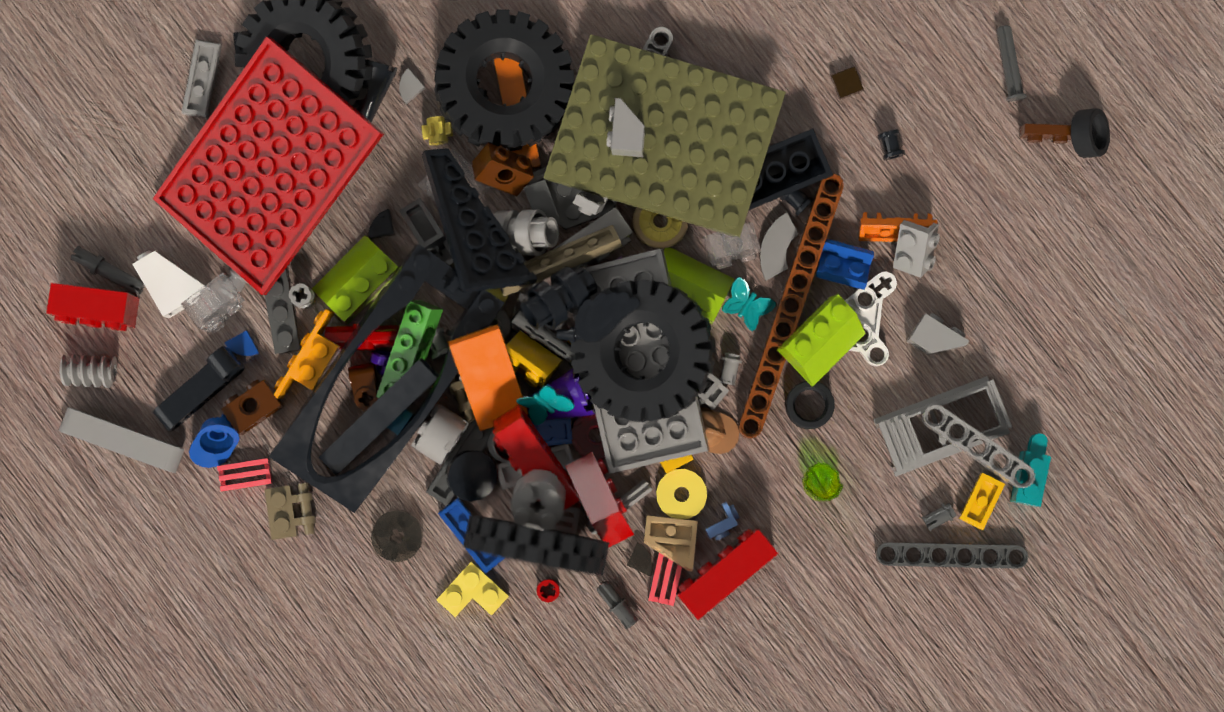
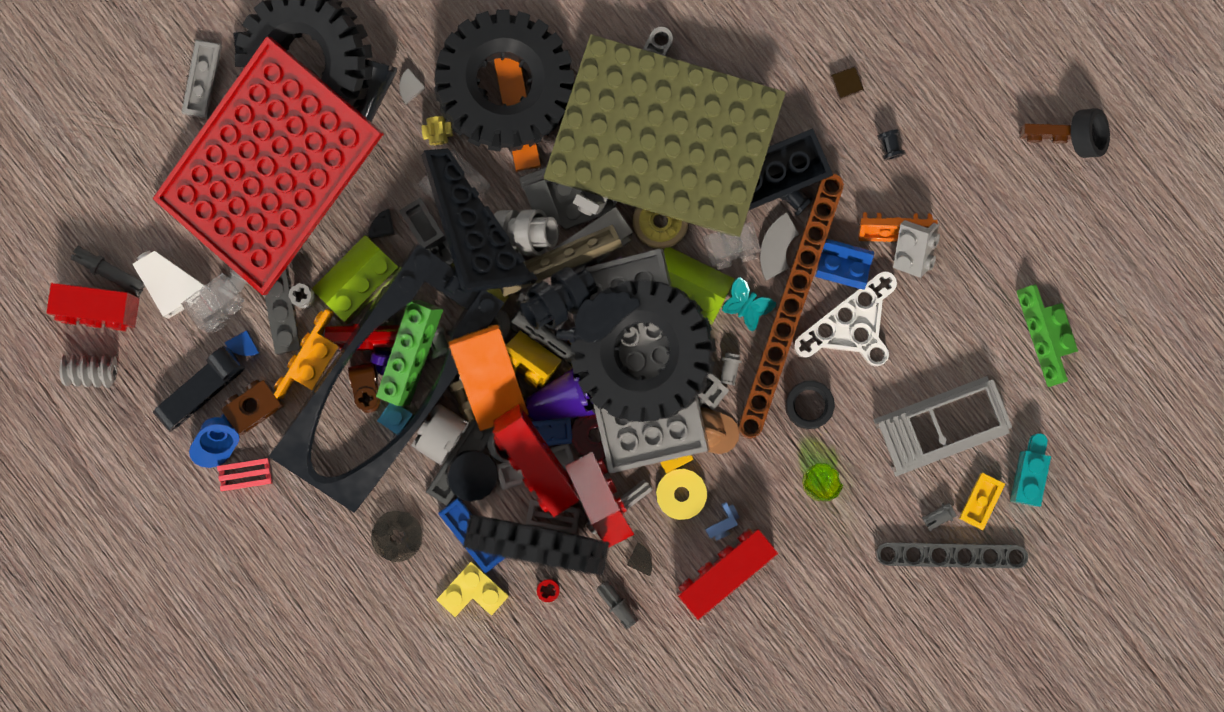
(121, 440): light grey beam -> none
(282, 512): dark tan plate -> none
(379, 416): black tile -> none
(502, 169): reddish brown brick -> none
(533, 513): light grey brick -> none
(545, 400): teal piece -> none
(627, 132): light grey slope -> none
(661, 599): coral tile -> none
(672, 539): tan wing -> none
(823, 339): lime slope -> none
(934, 337): light grey slope -> none
(991, 448): light grey beam -> none
(1010, 64): dark grey axle -> none
(1049, 333): none -> bright green bracket

